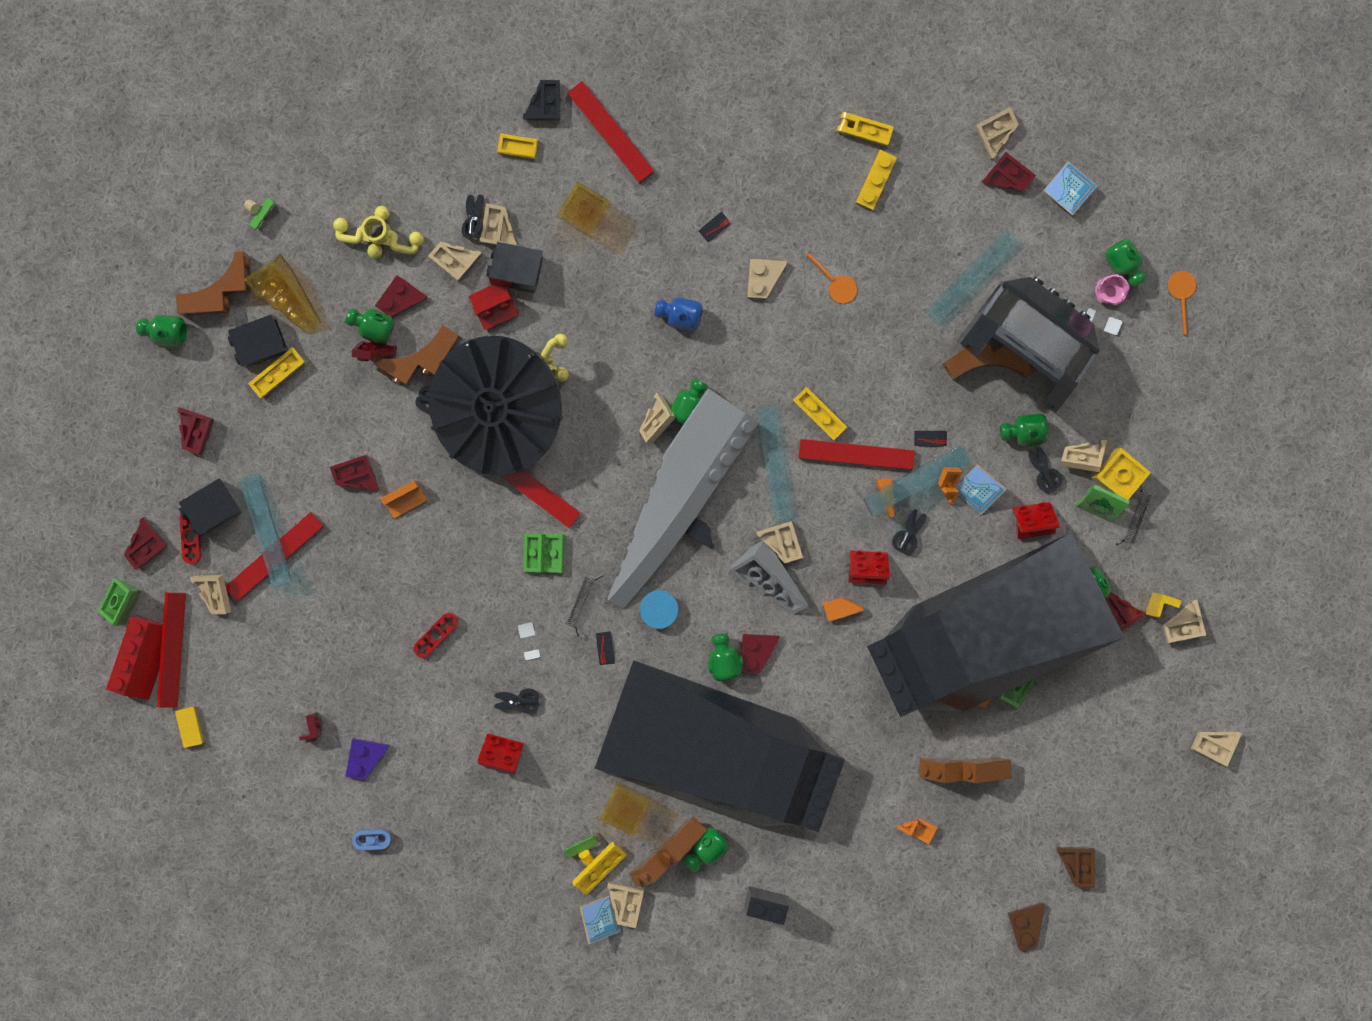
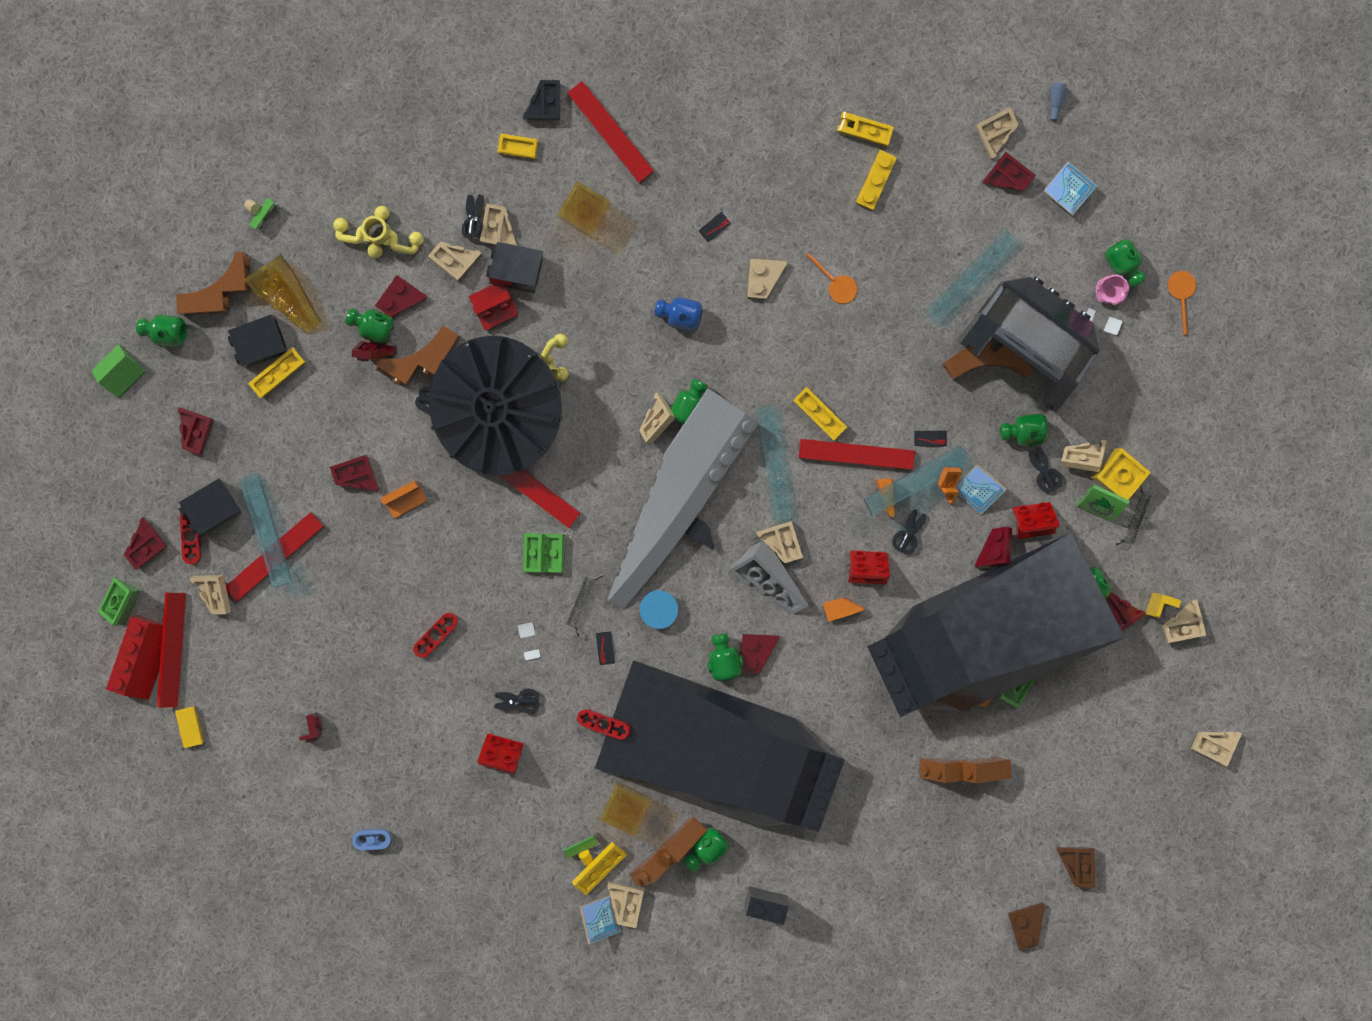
(117, 371): none -> bright green slope
(364, 757): dark purple wing -> none
(618, 723): none -> red beam
(919, 829): orange slope -> none
(996, 549): none -> dark red wing
(1057, 93): none -> sand blue cone

